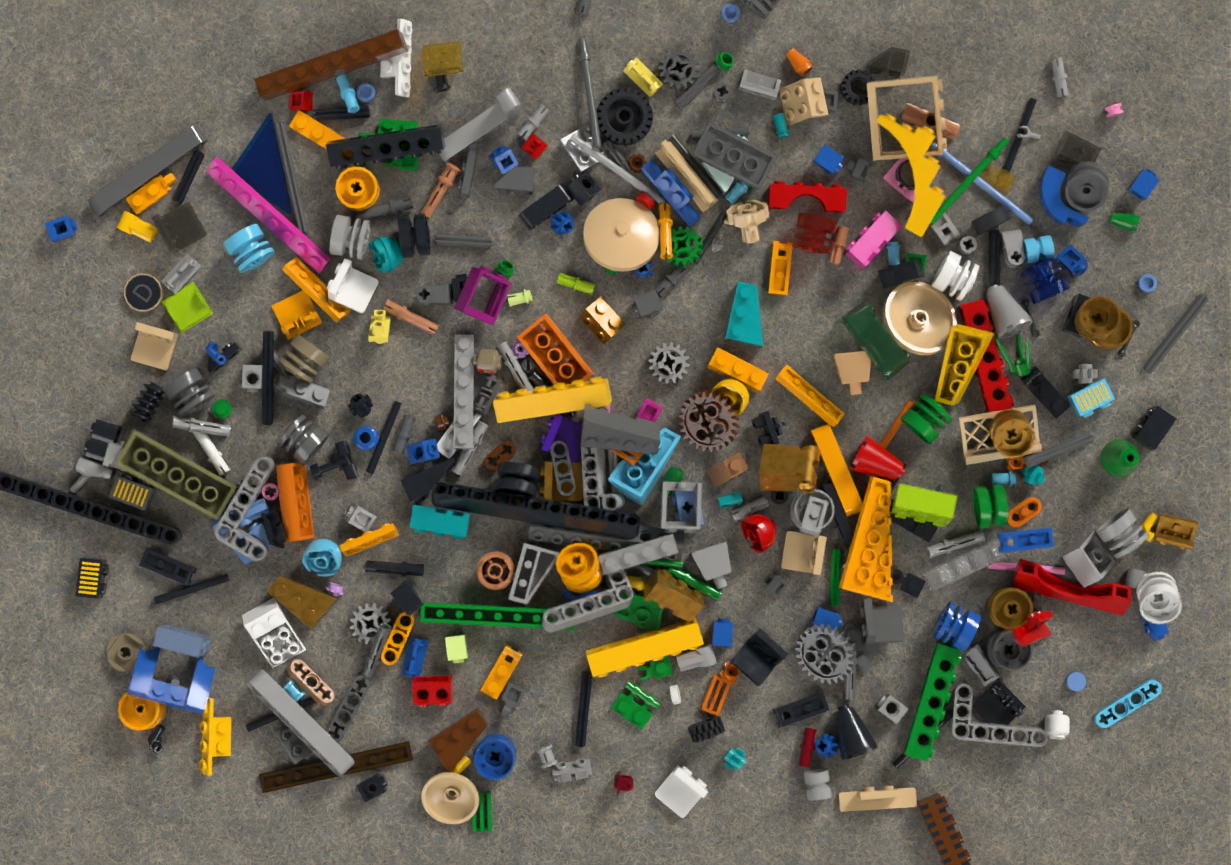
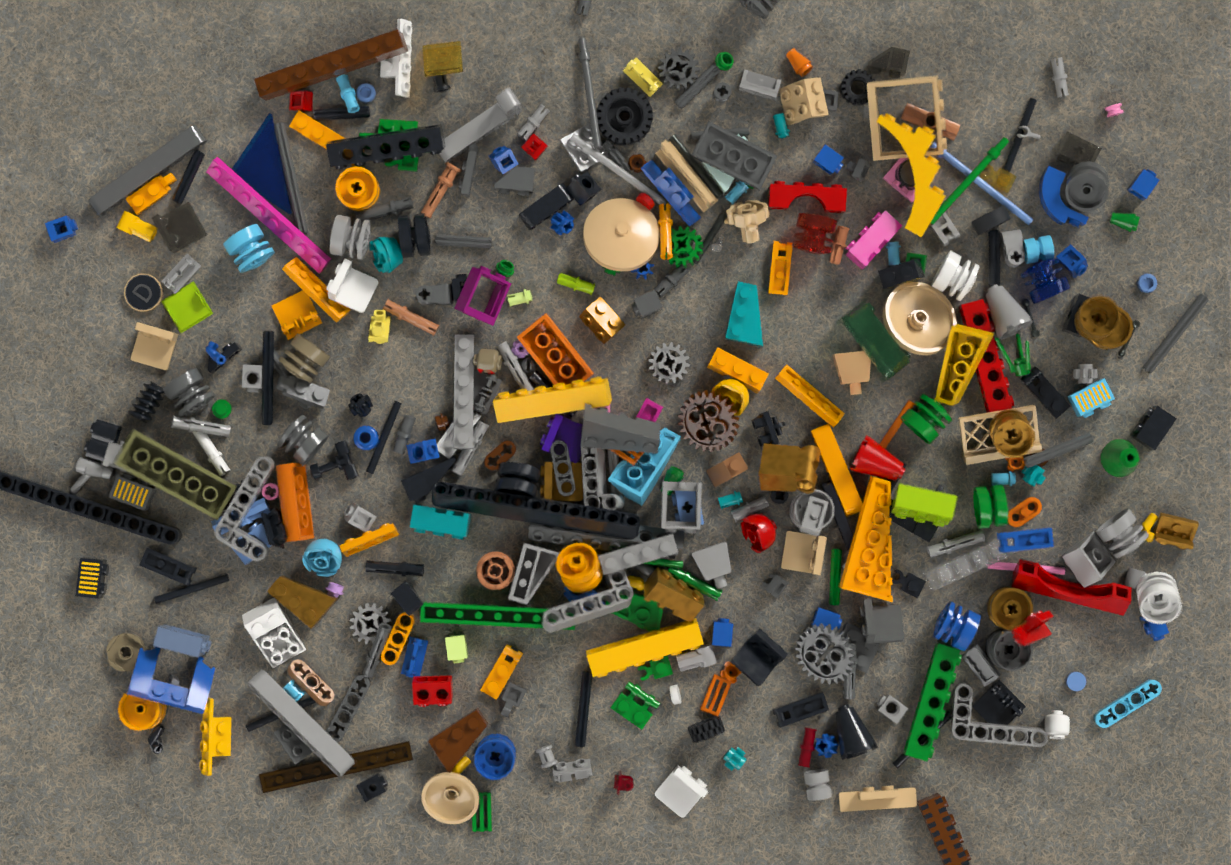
(730, 13): medium blue tile -> none
(972, 242): light grey bush -> none
(1036, 601): clear smoke tile -> none

